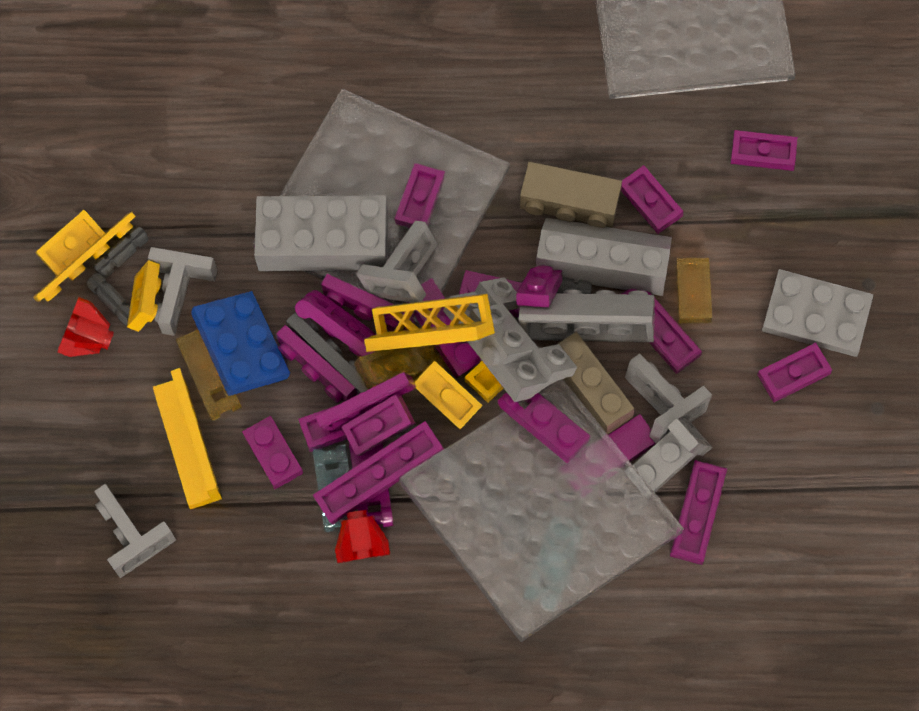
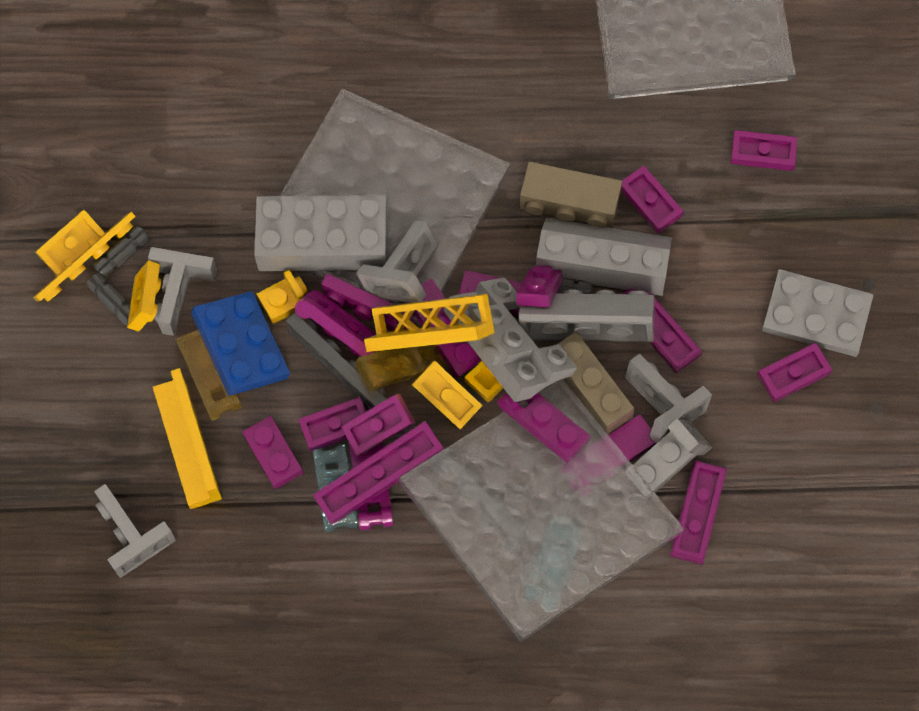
(86, 331): red brick -> none
(282, 297): none -> yellow bracket
(315, 366): magenta plate -> none
(360, 538): red brick -> none
(365, 401): magenta tile -> none
(420, 195): magenta plate -> none
(694, 290): clear yellow plate -> none

